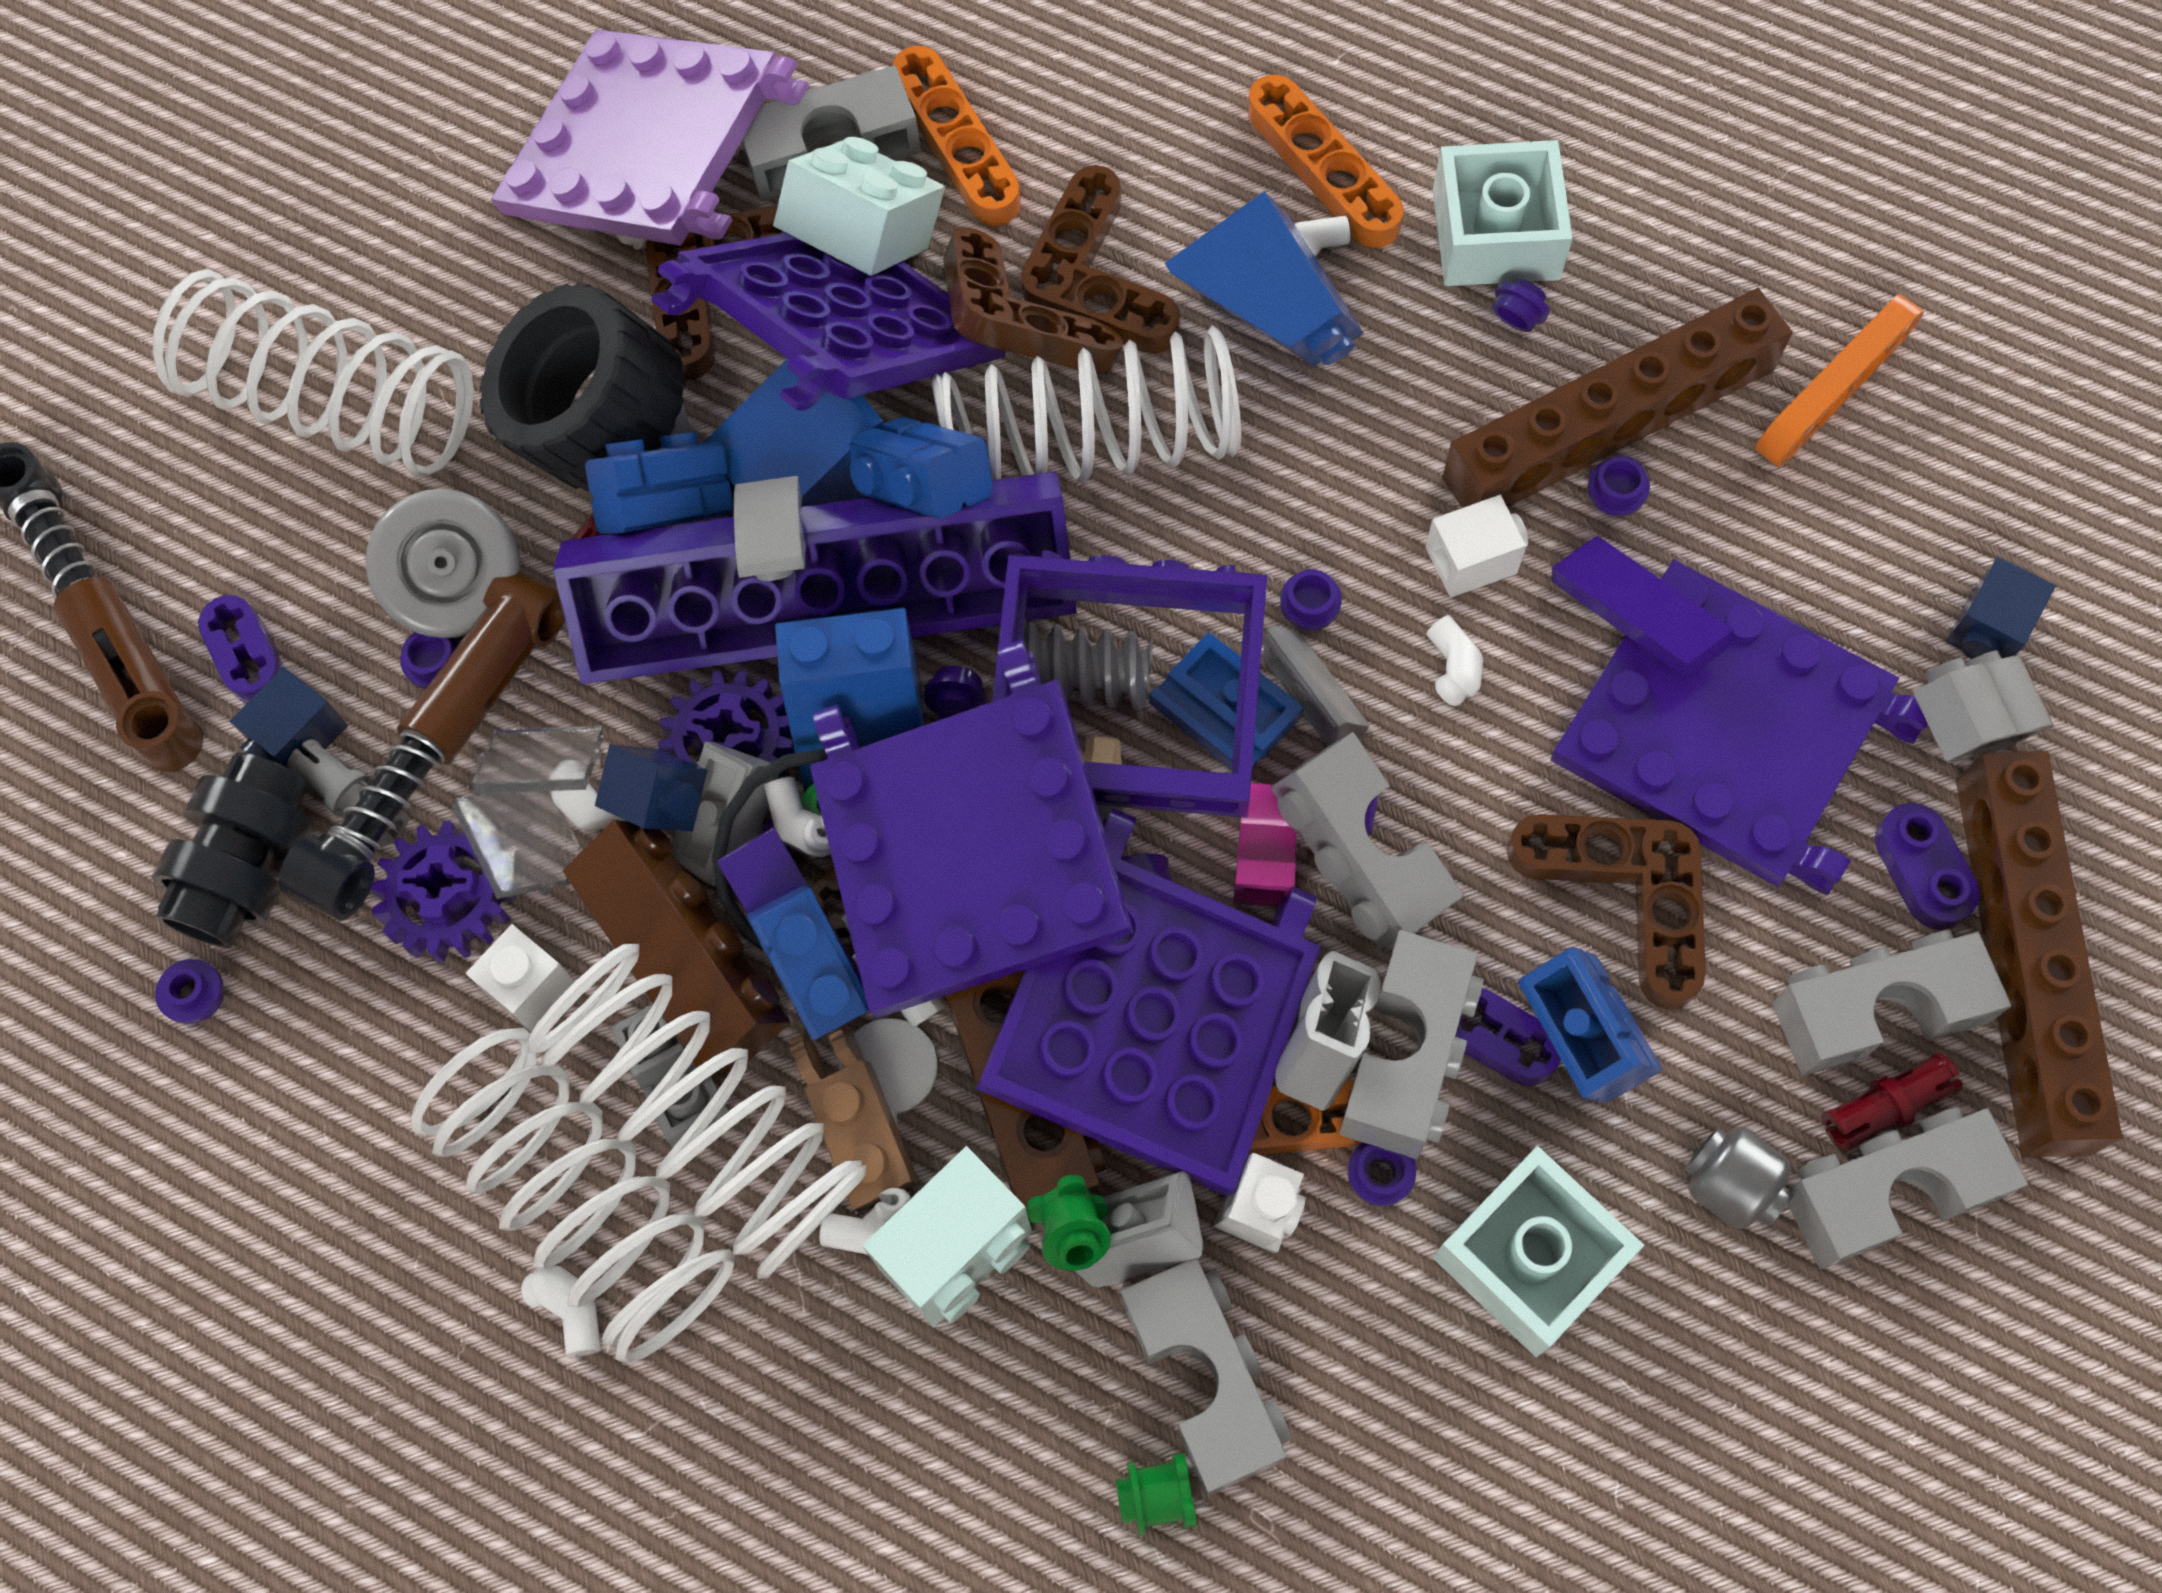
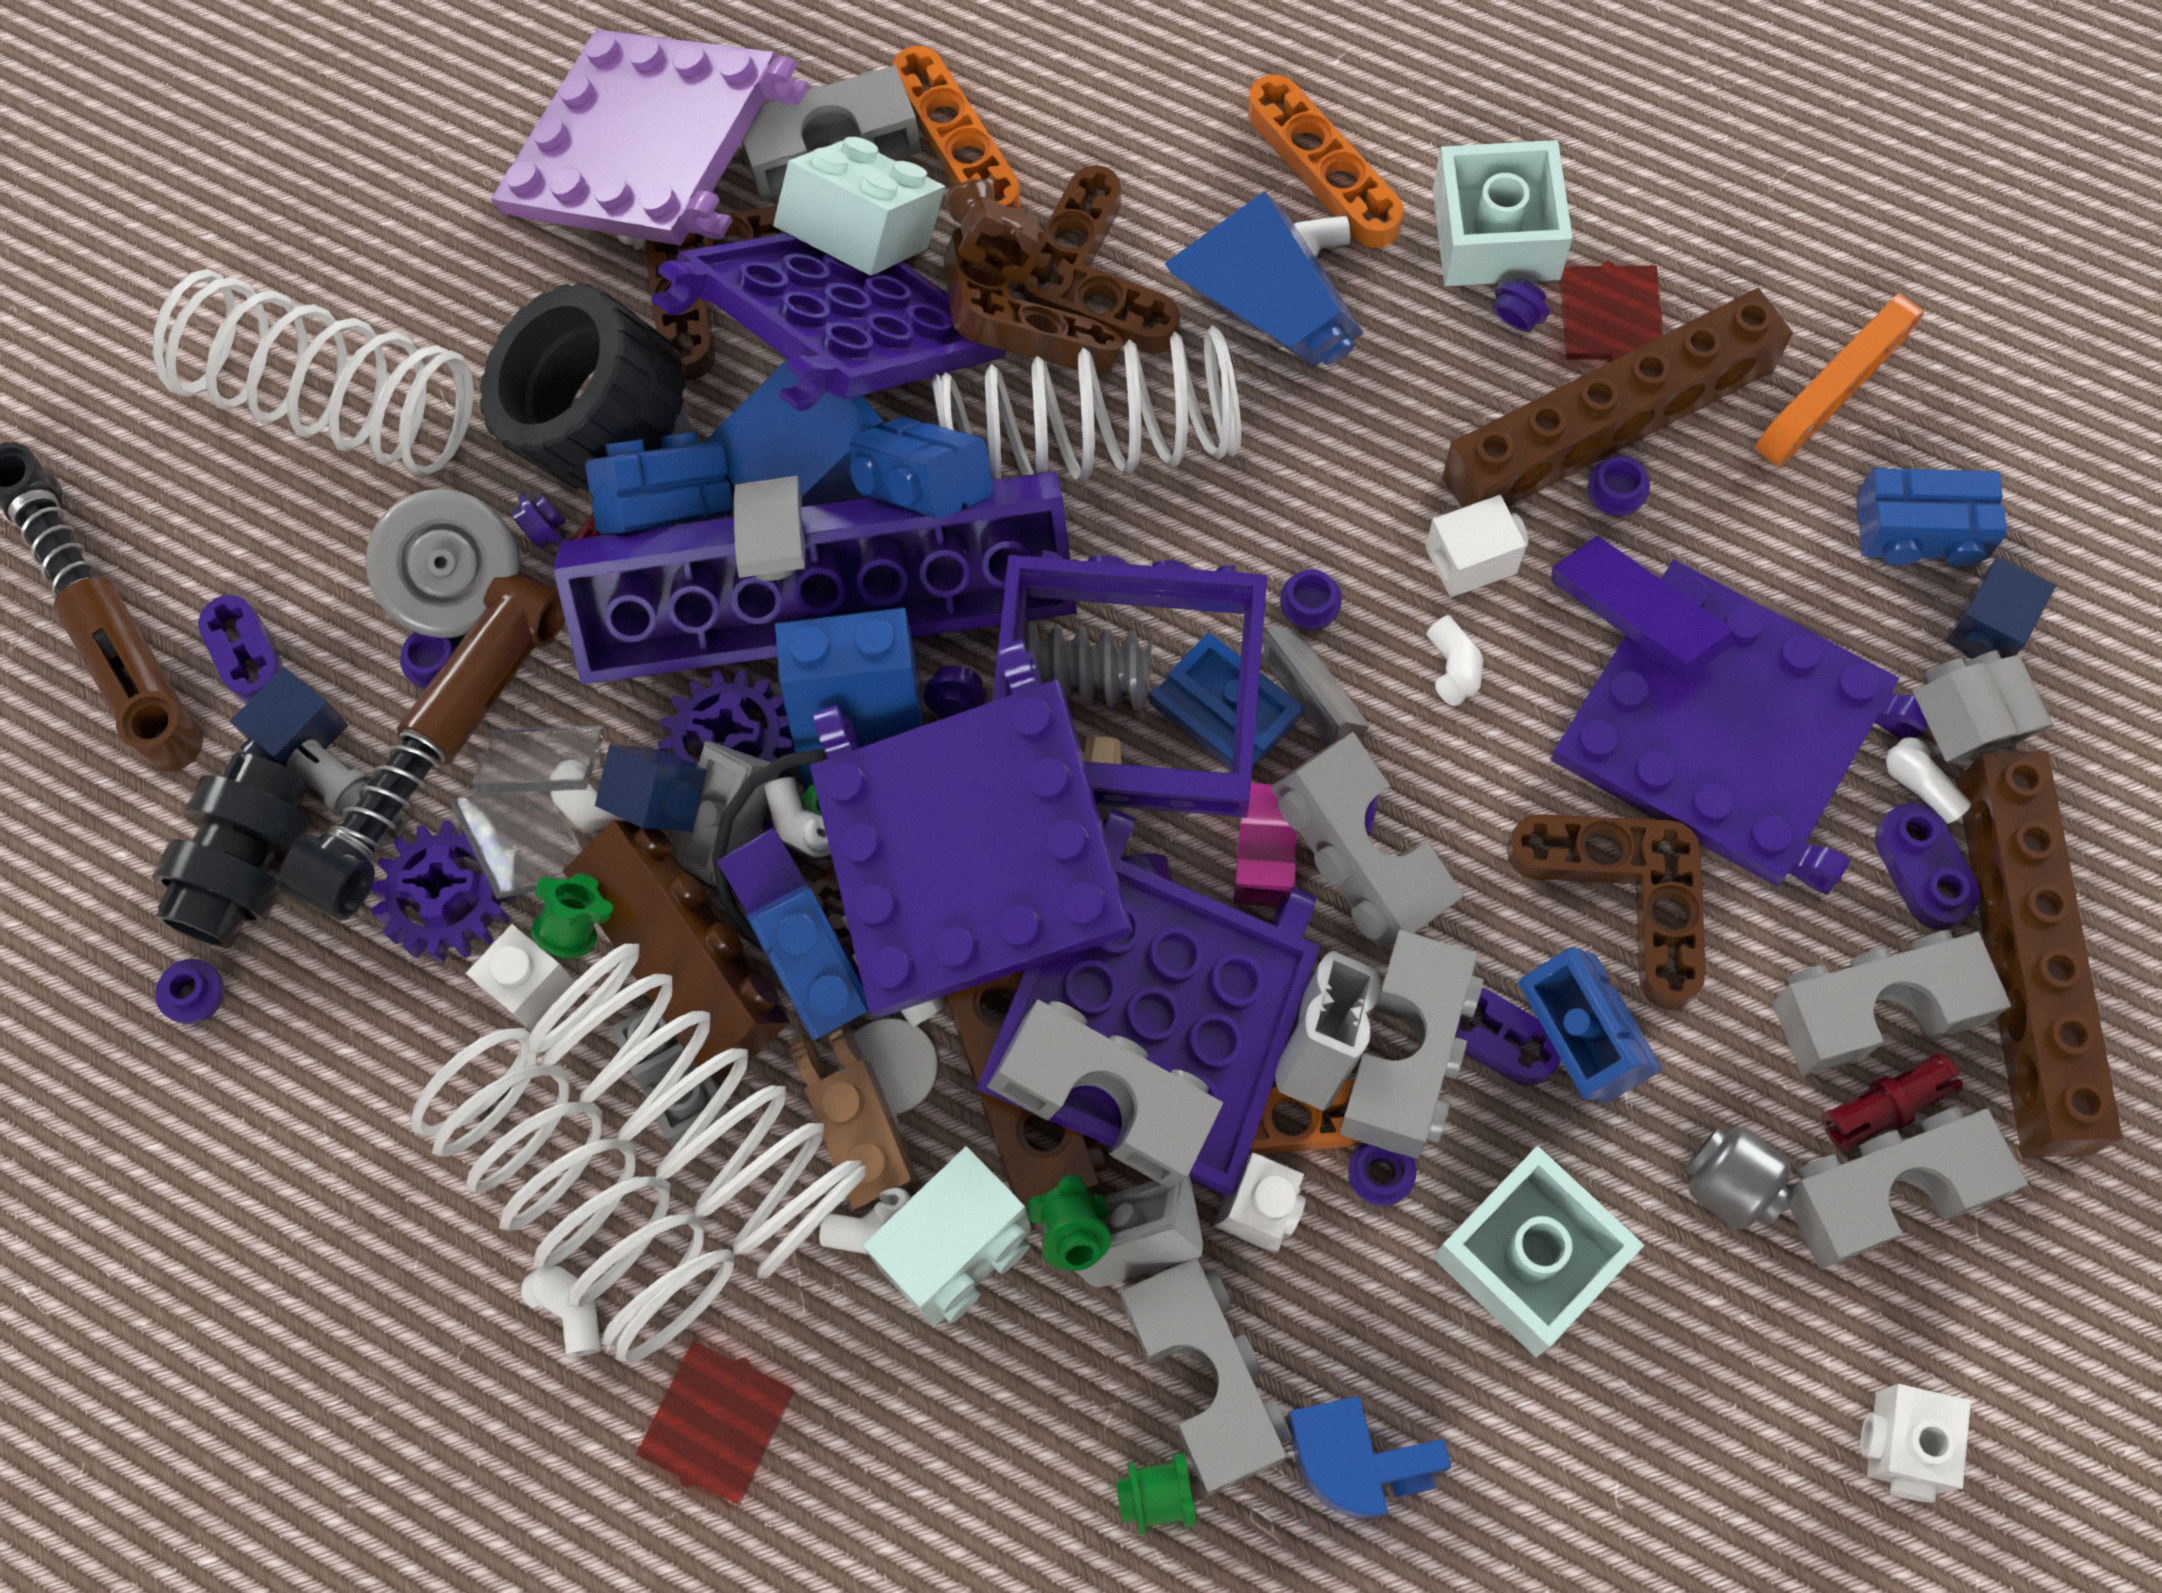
(539, 519): none -> dark purple plate
(569, 915): none -> green brick
(715, 1423): none -> clear red piece
(994, 228): none -> reddish brown animal
(1161, 1111): none -> light grey arch
(1340, 1464): none -> blue brick
(1609, 310): none -> clear red piece
(1912, 766): none -> white arm
(1916, 1441): none -> white brick
(1931, 515): none -> blue brick

